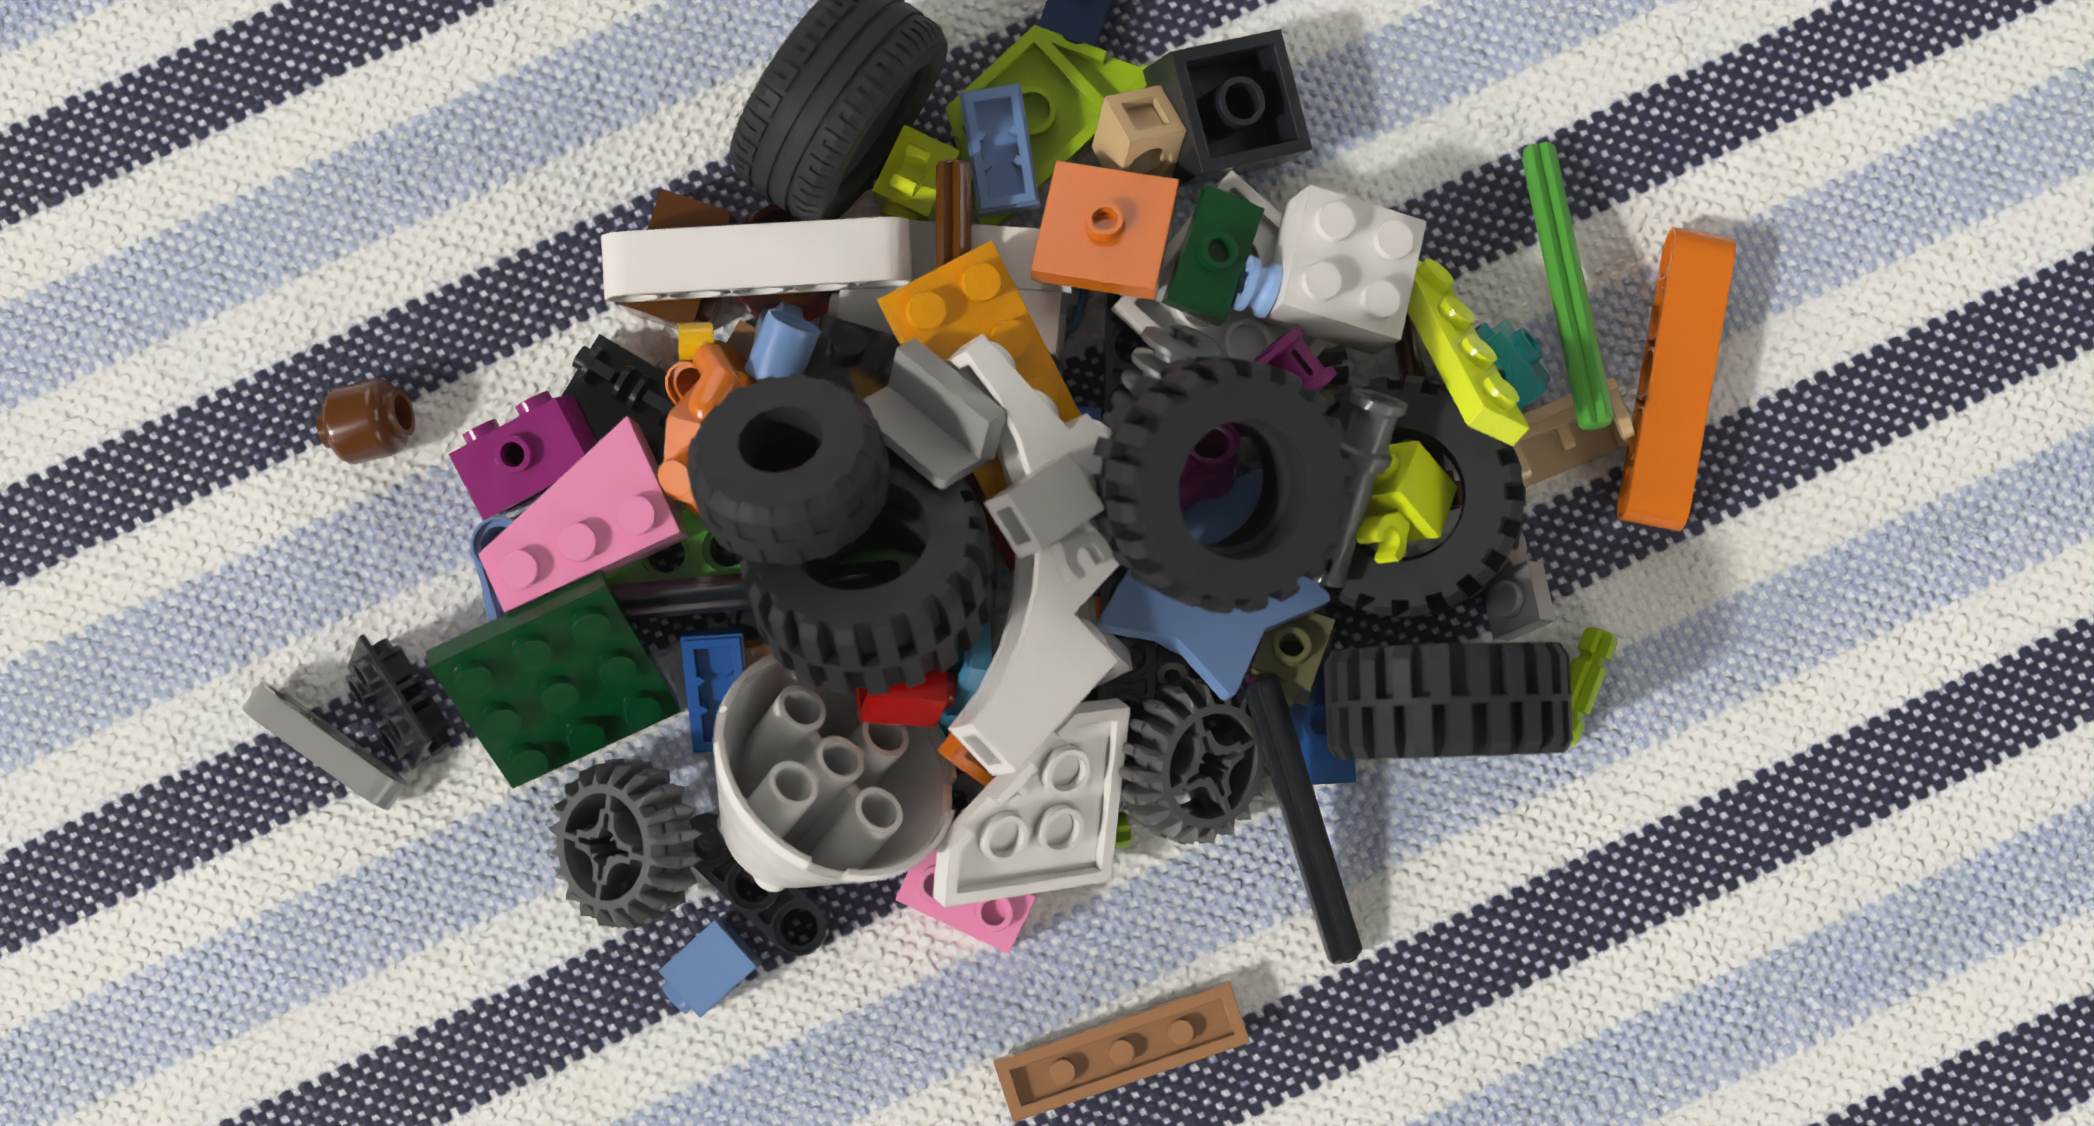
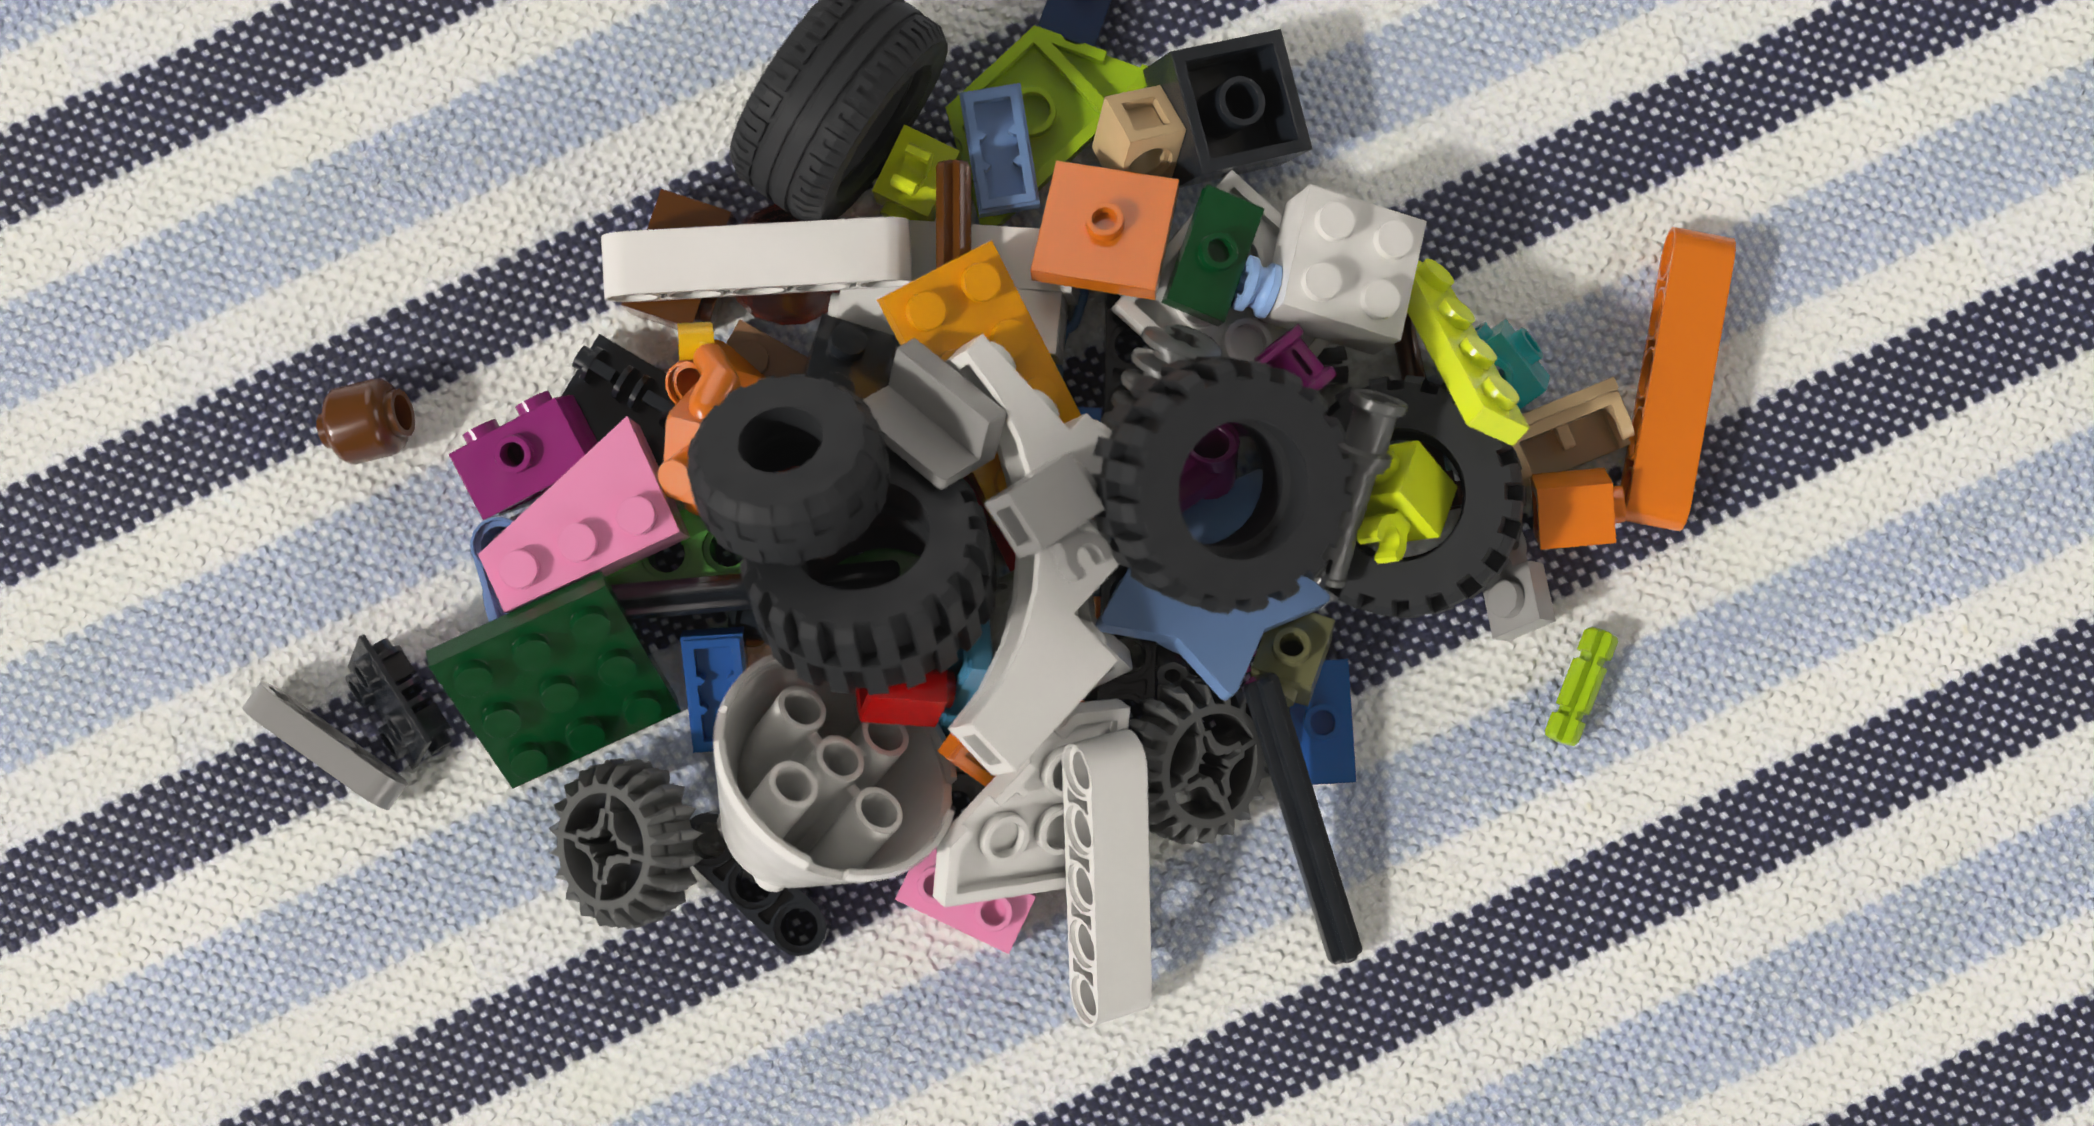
(708, 968): medium blue brick -> none
(781, 342): medium blue piece -> none
(1107, 876): none -> white beam
(1121, 1051): medium nougat plate -> none
(1448, 700): black tyre -> none
(1567, 287): bright green axle -> none
(1576, 508): none -> orange brick

